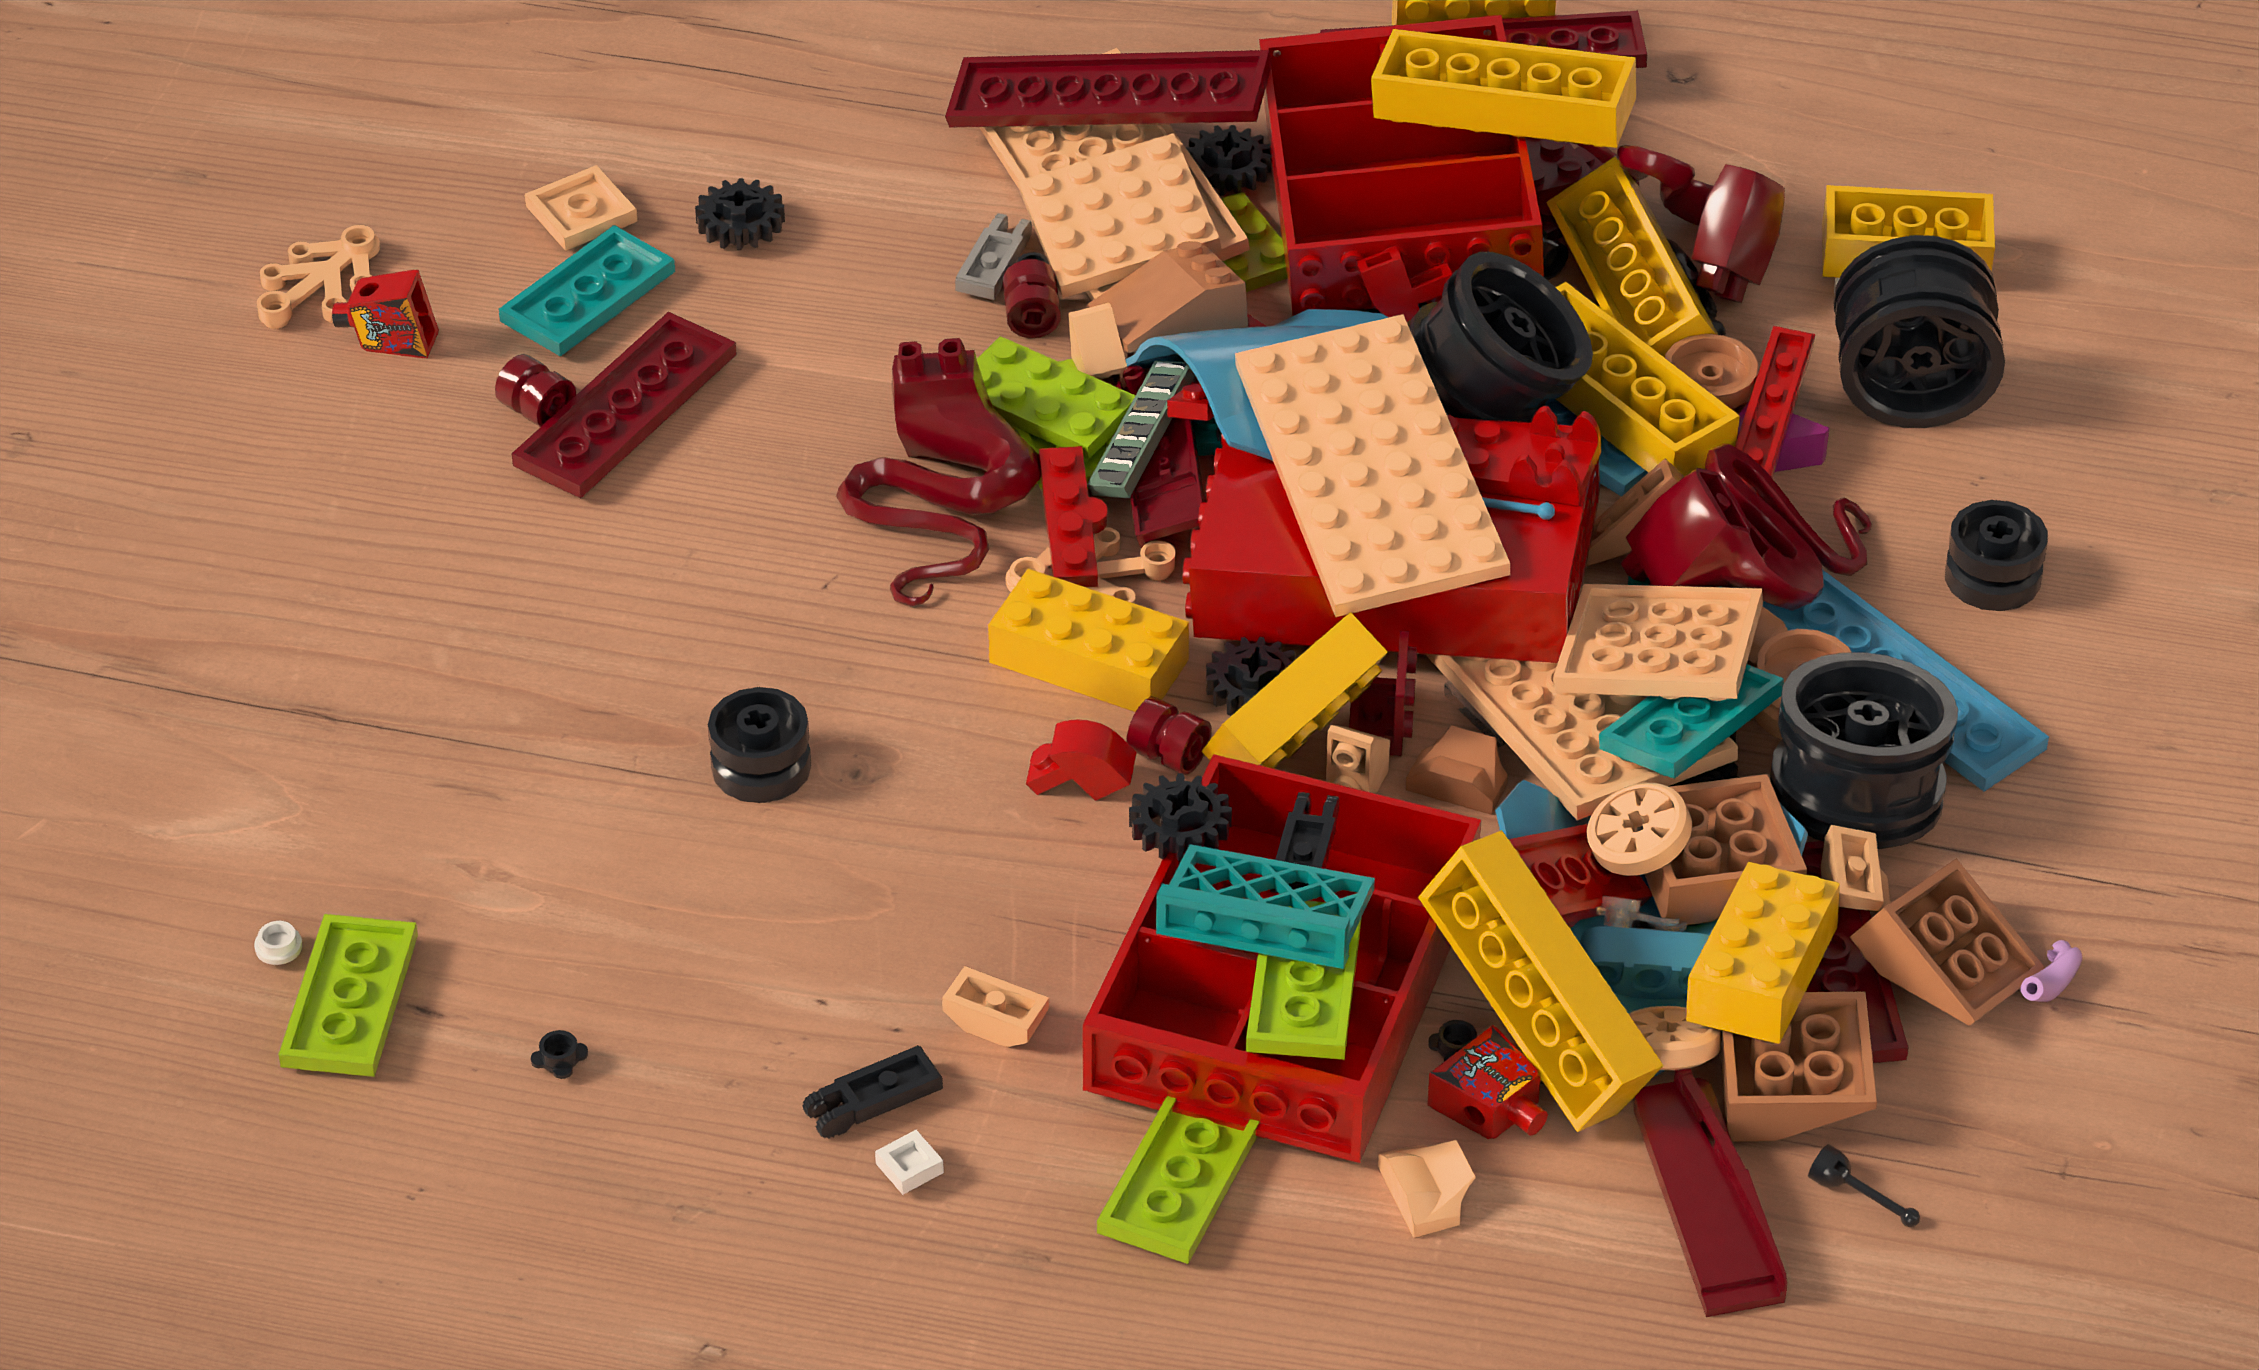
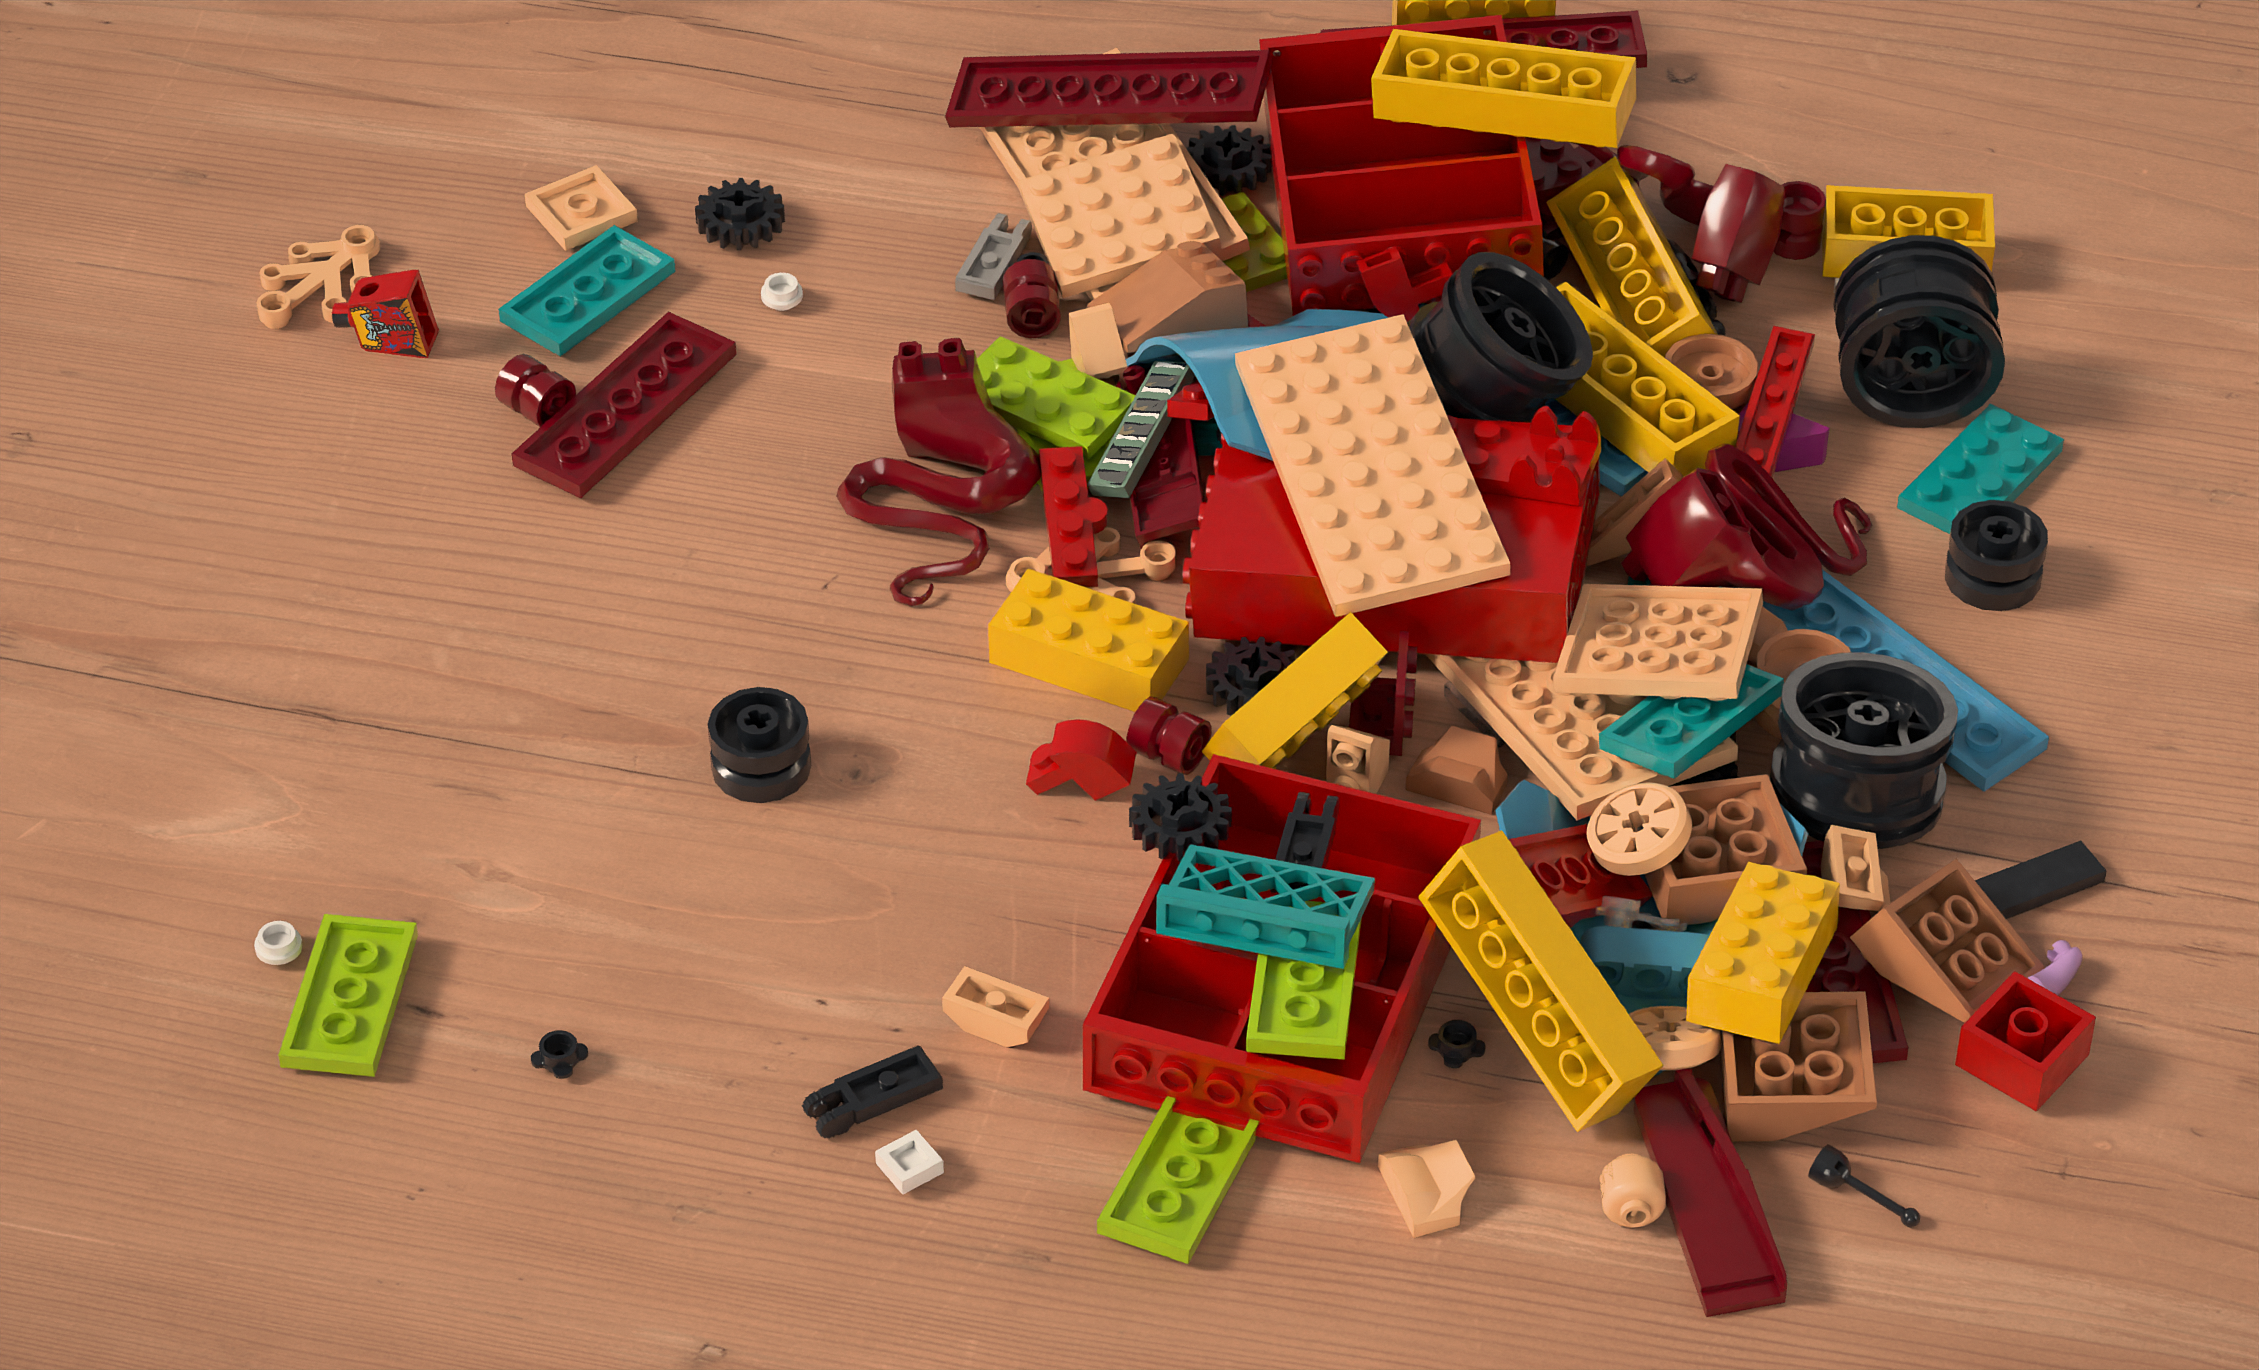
(781, 291): none -> white plate
(1488, 1087): red torso -> none
(1544, 510): dark azure hinge -> none
(1632, 1188): none -> light nougat head
(1801, 221): none -> dark red wheel
(1986, 461): none -> teal plate
(2025, 1041): none -> red brick
(2043, 879): none -> black tile

